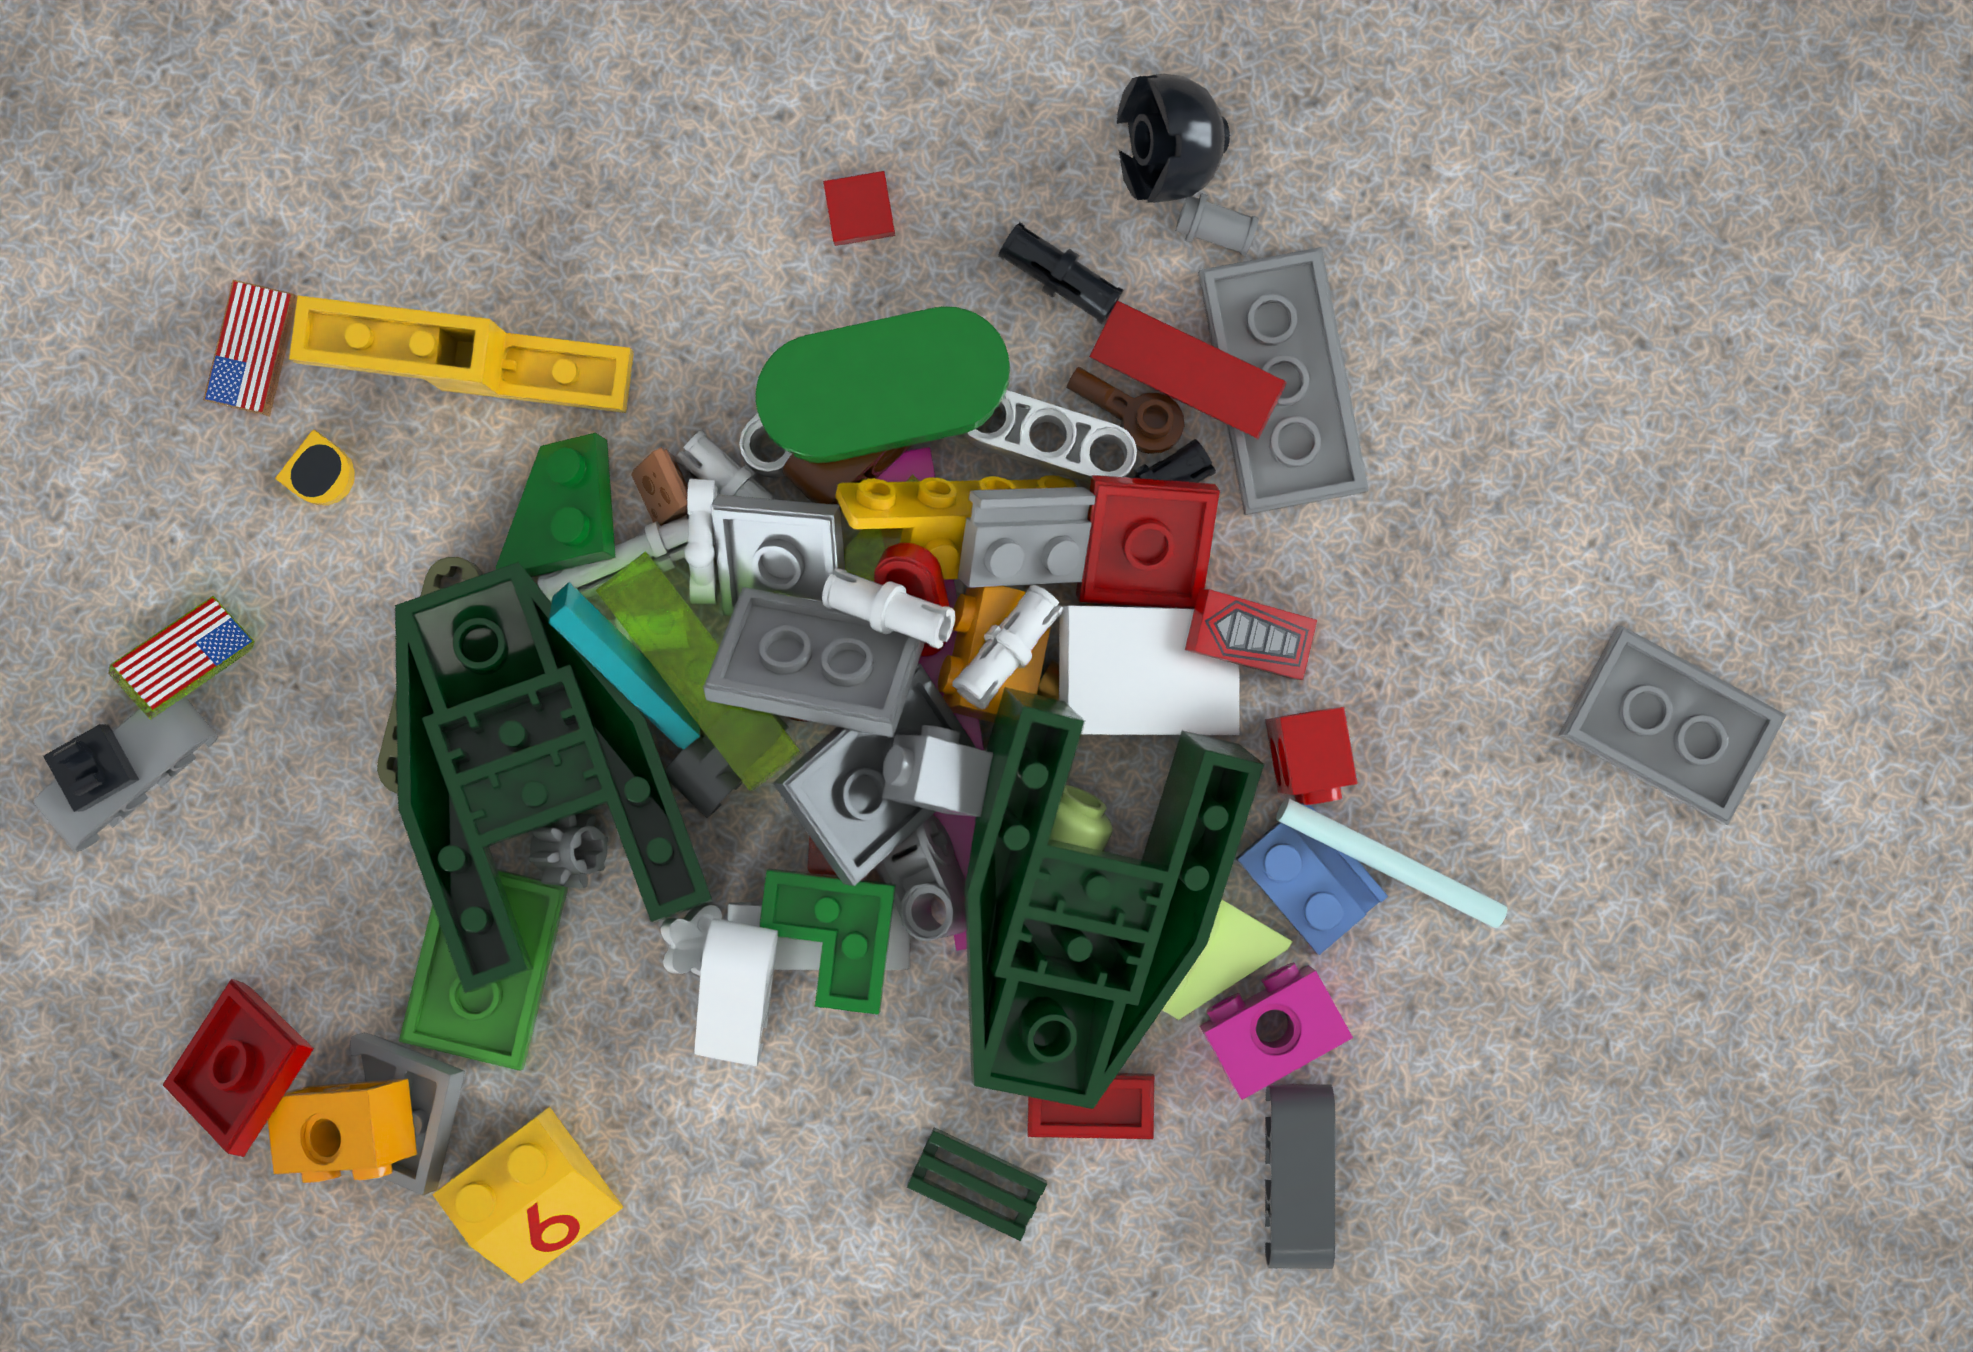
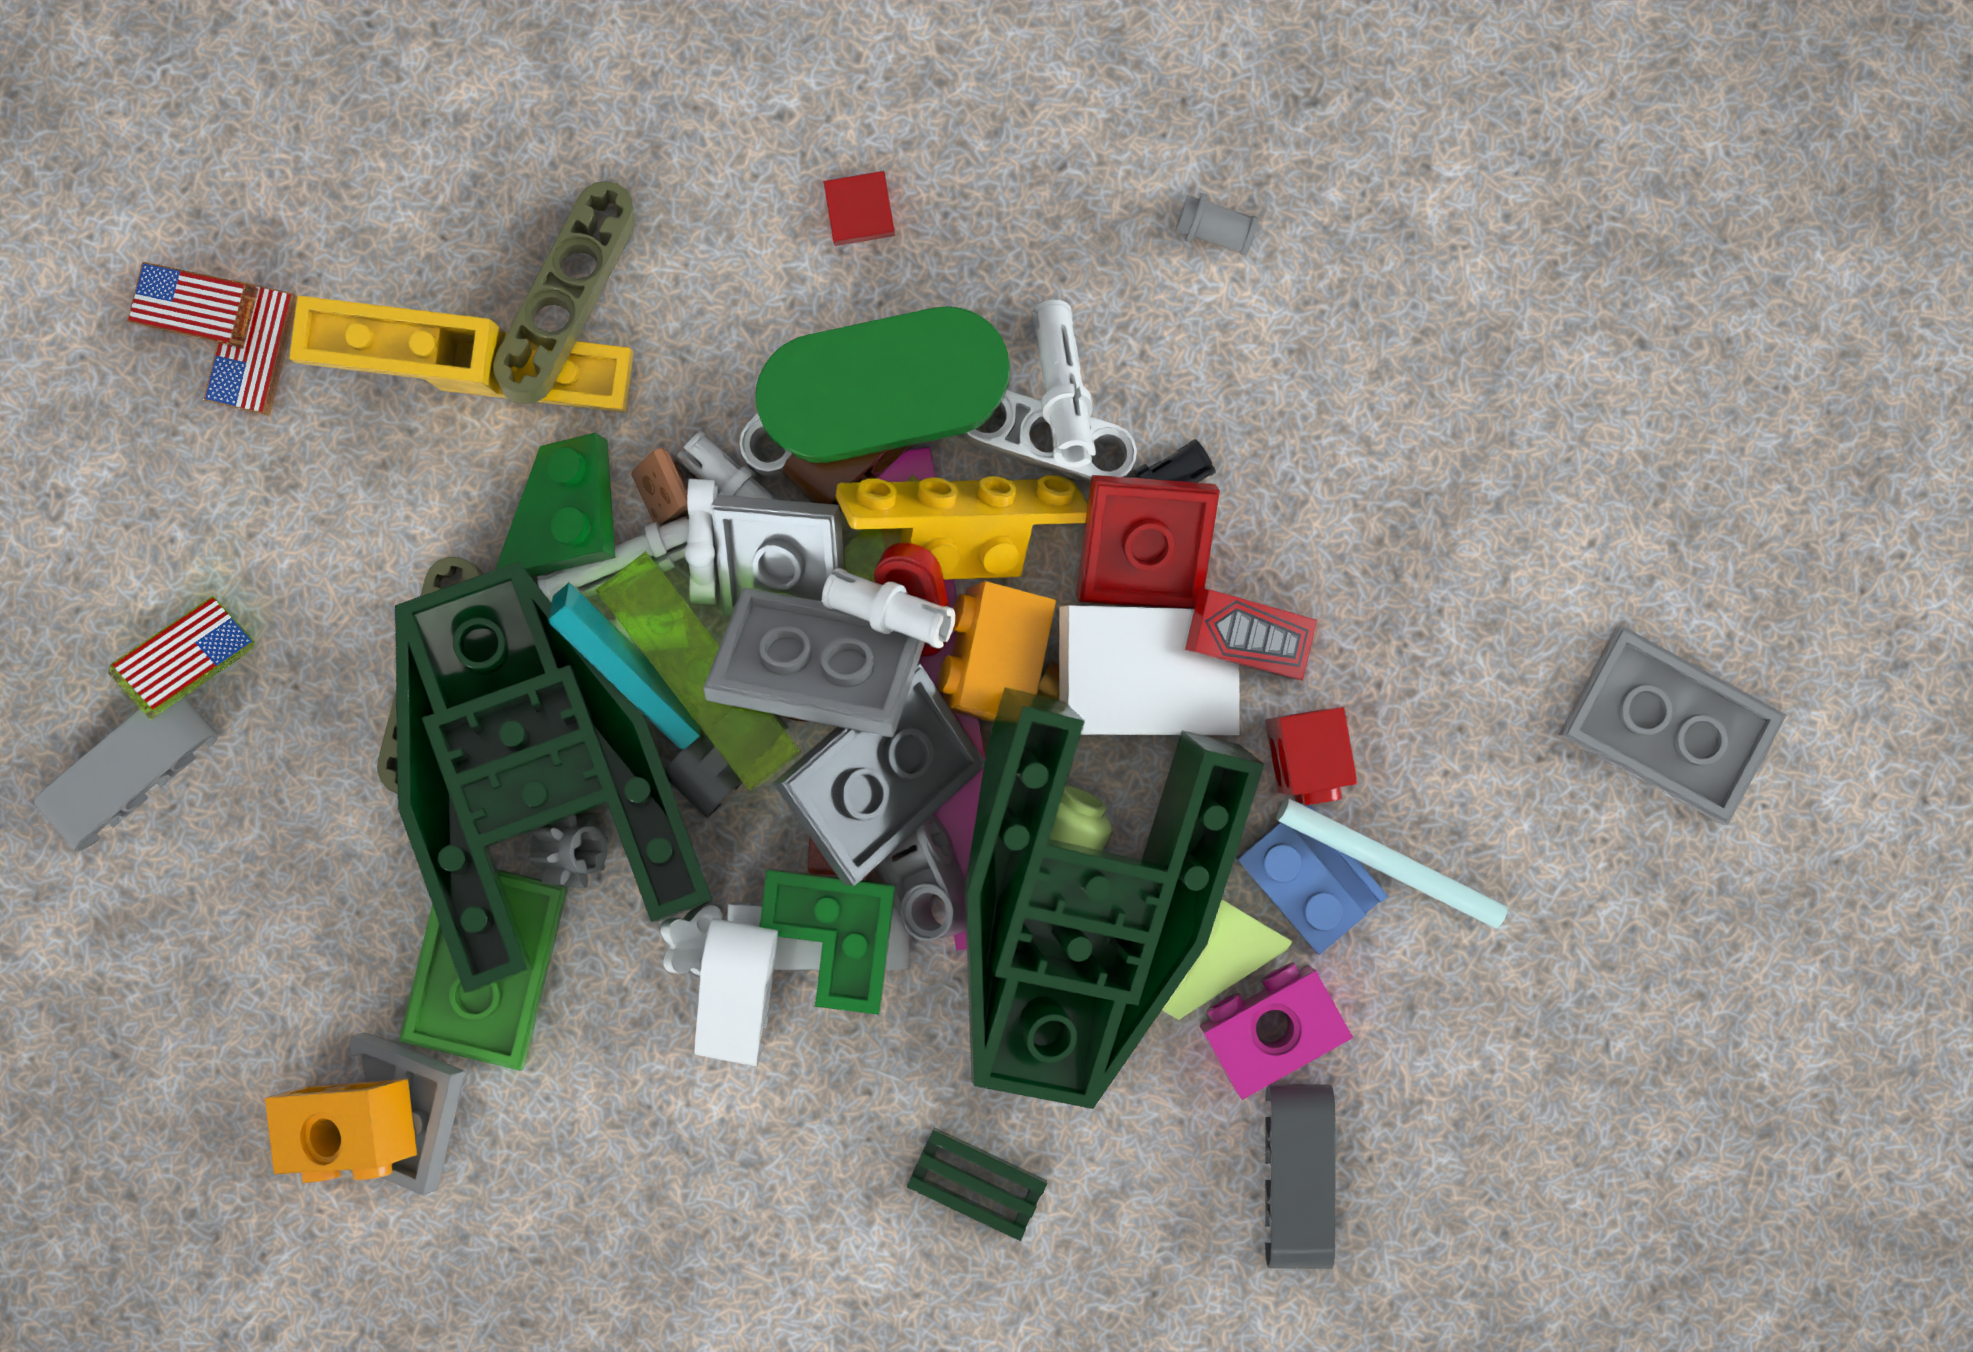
(91, 767): black tile -> none
(192, 305): none -> tile
(237, 1067): red tile -> none
(318, 471): tile -> none
(528, 1198): yellow slope -> none
(558, 289): none -> olive beam
(937, 772): light grey brick -> none
(1007, 646): white pin -> none
(1026, 536): light grey plate -> none
(1060, 272): black pin -> none
(1066, 400): none -> white pin
(1121, 1113): red tile -> none
(1150, 418): reddish brown plate -> none
(1173, 137): black cylinder -> none
(1188, 369): red tile -> none
(1284, 322): light grey tile -> none

